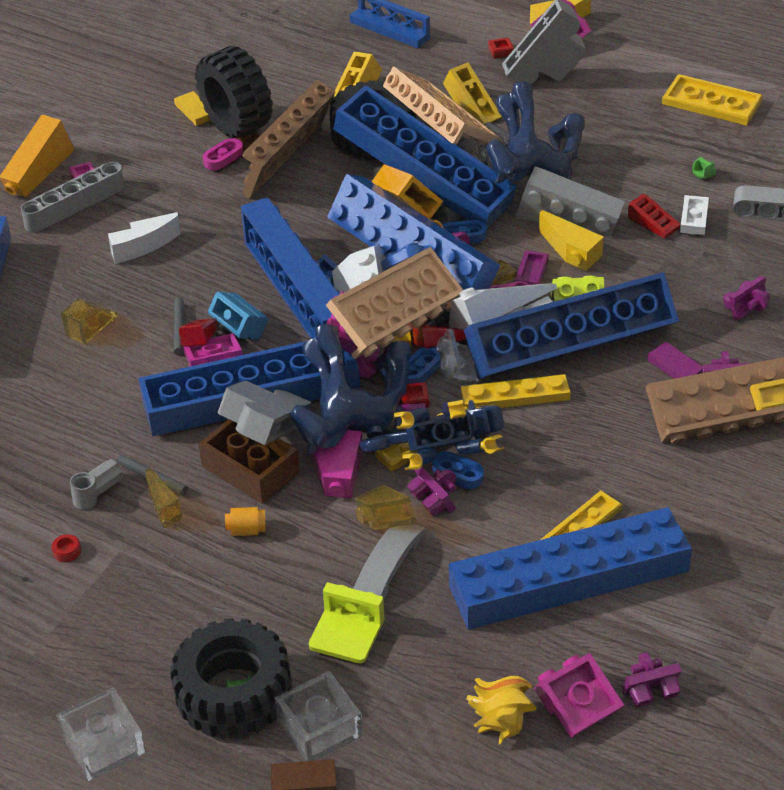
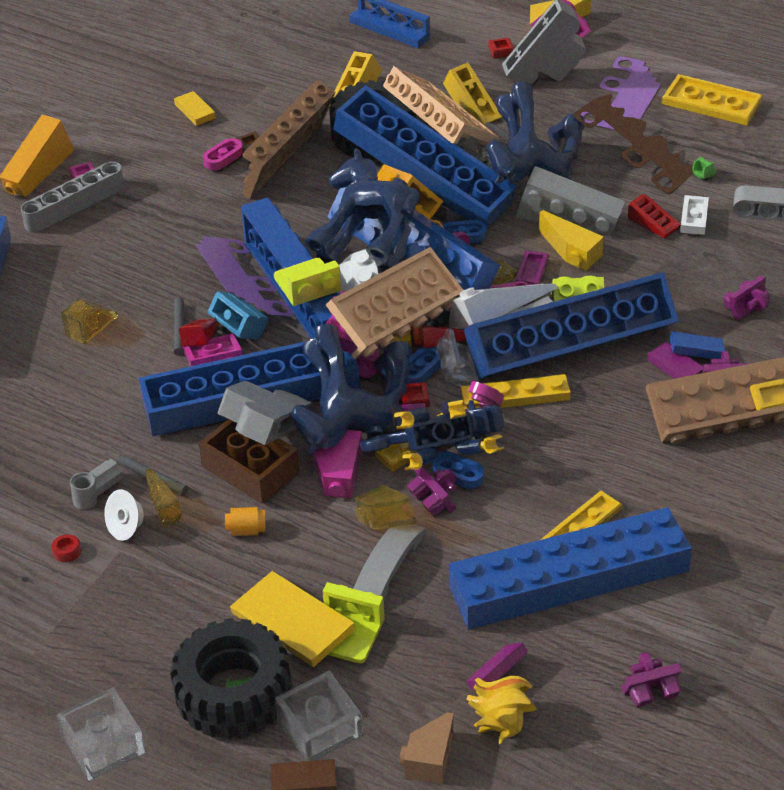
(123, 514): none -> white piece
(143, 237): white slope -> none
(232, 276): none -> medium lavender piece
(233, 91): black tyre -> none
(299, 619): none -> yellow tile
(309, 280): none -> neon yellow bracket
(366, 199): none -> dark blue animal
(428, 750): none -> medium nougat slope
(485, 394): none -> dark pink plate
(499, 664): none -> magenta tile
(578, 694): dark pink plate -> none
(634, 92): none -> medium lavender piece
(650, 148): none -> reddish brown piece
(696, 345): none -> blue tile

